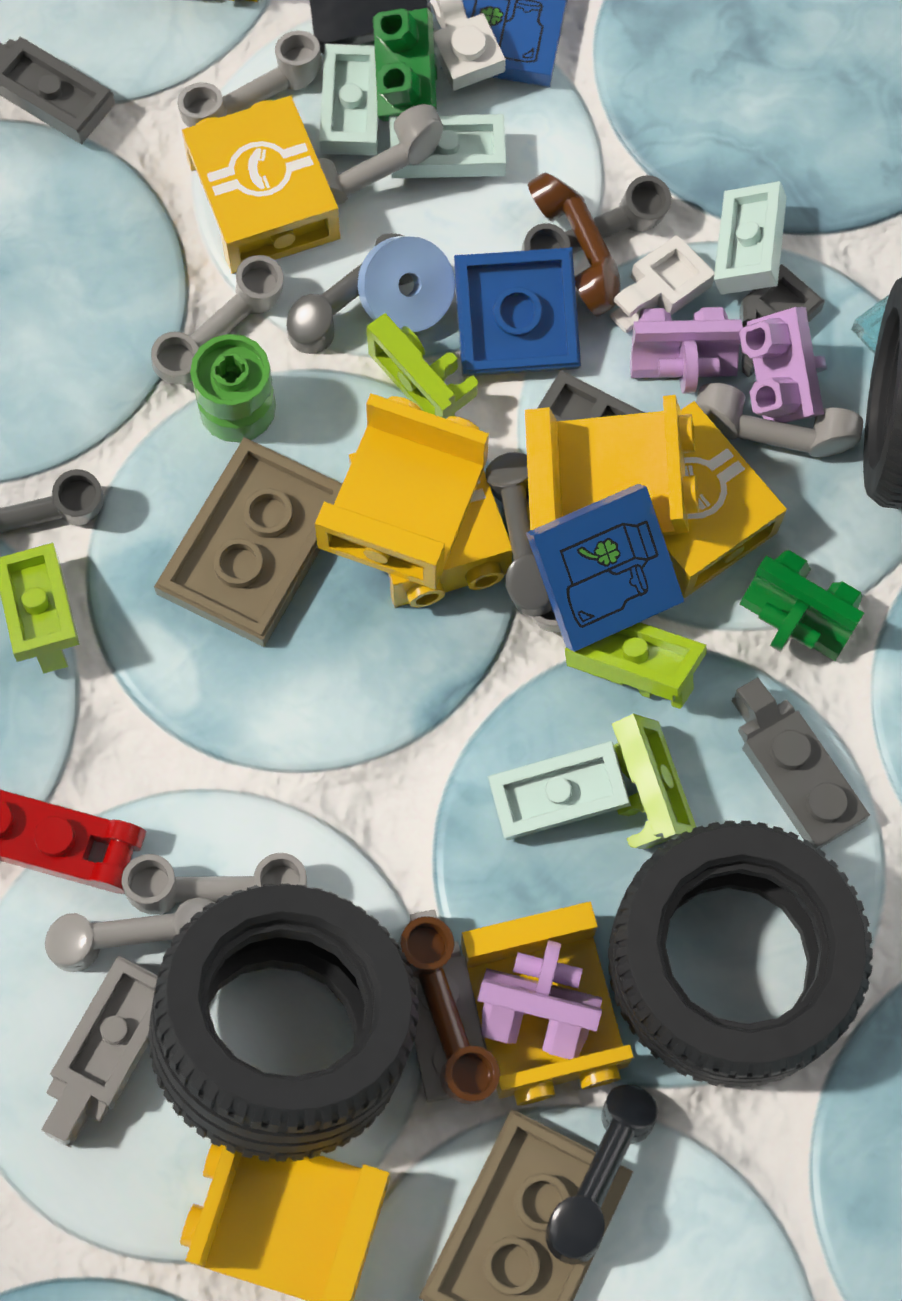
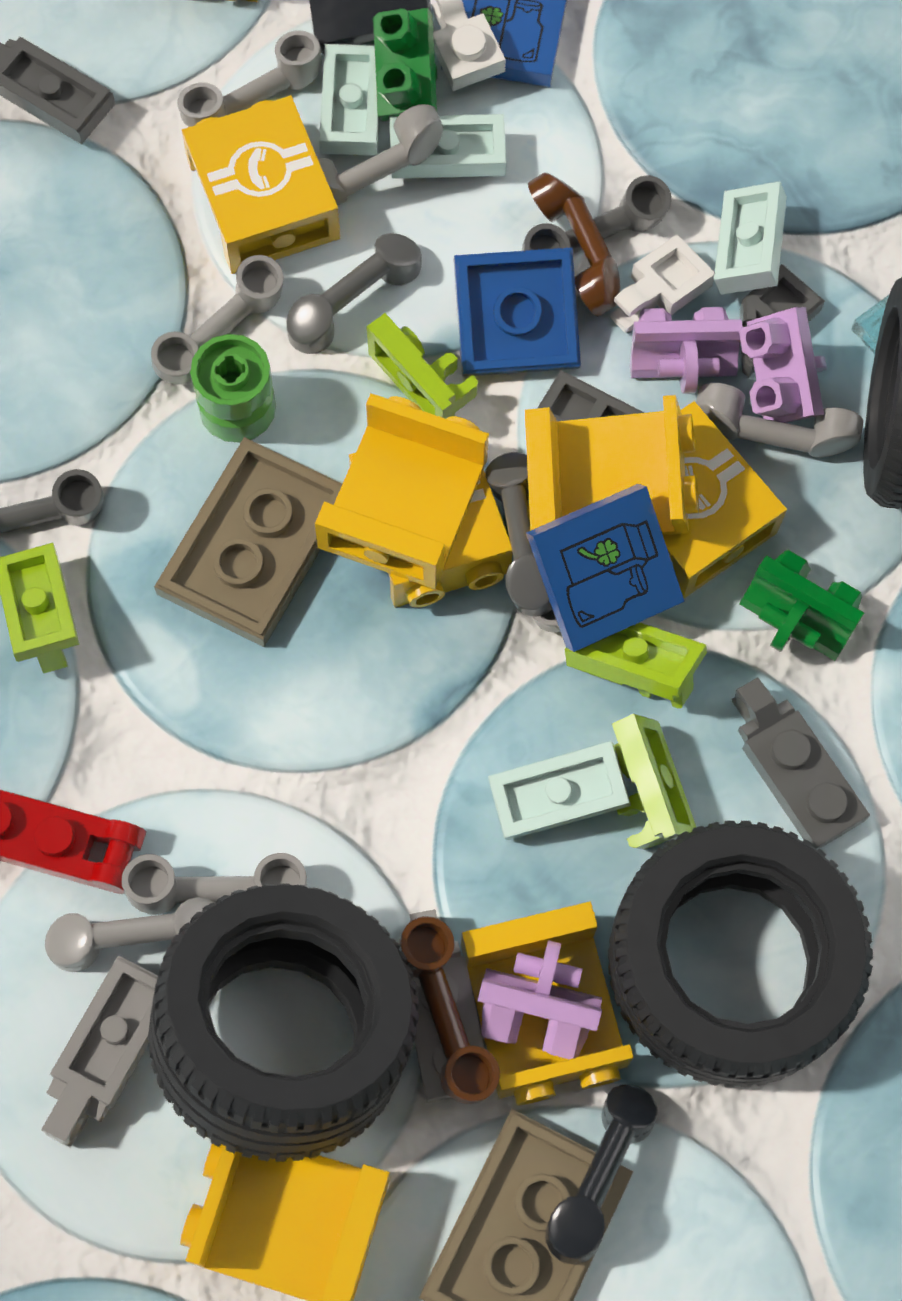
(431, 275): light blue piece -> none

